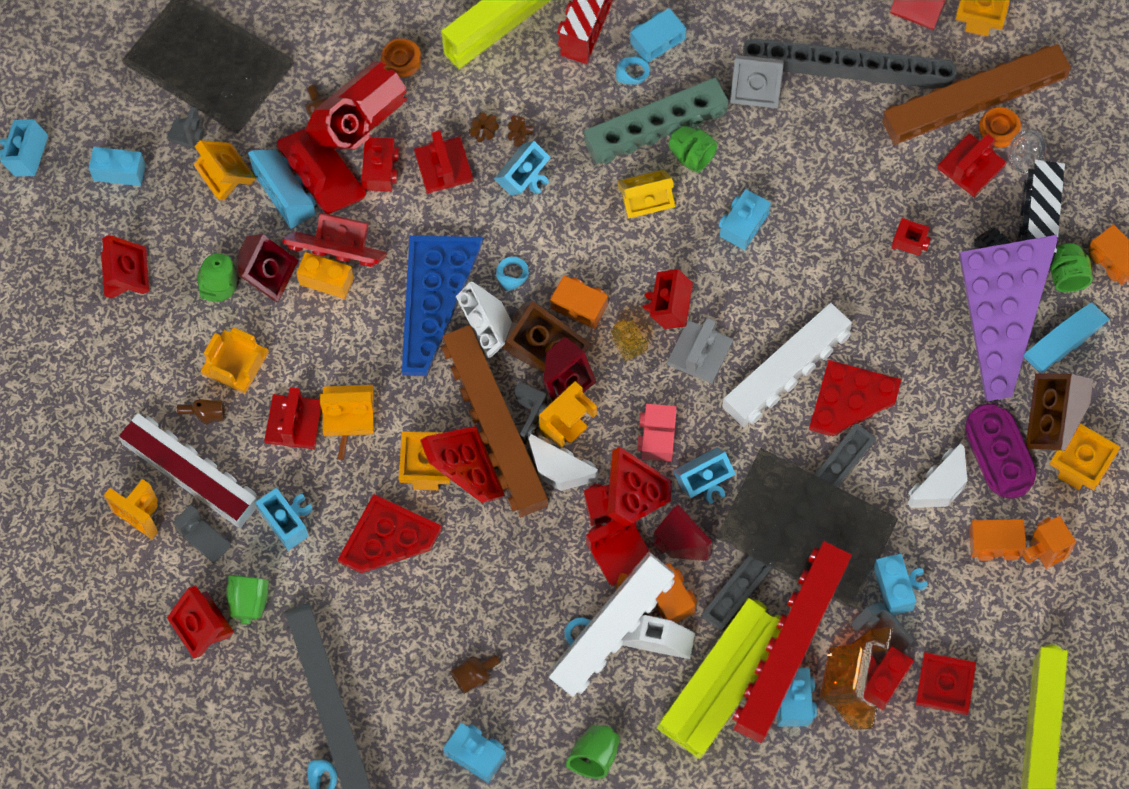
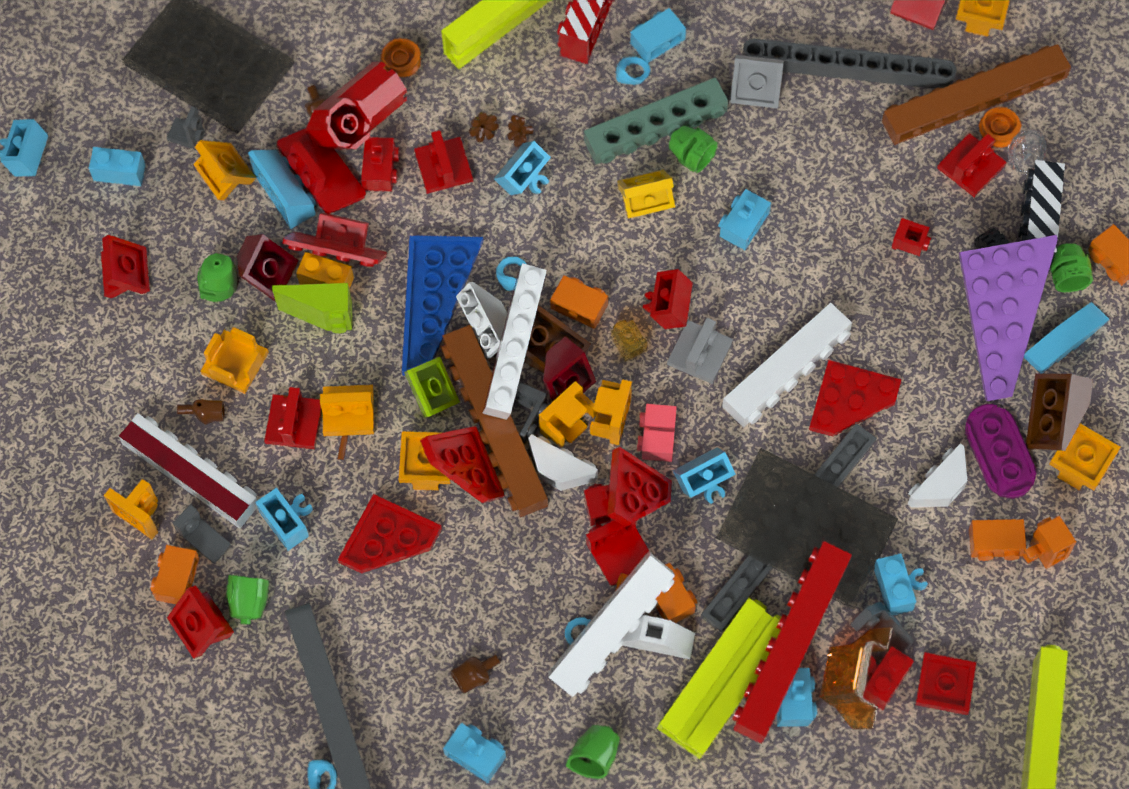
(175, 573): none -> orange brick
(318, 304): none -> lime slope
(432, 387): none -> lime slope
(514, 341): none -> white brick
(612, 410): none -> light orange panel
(681, 537): dark red slope -> none

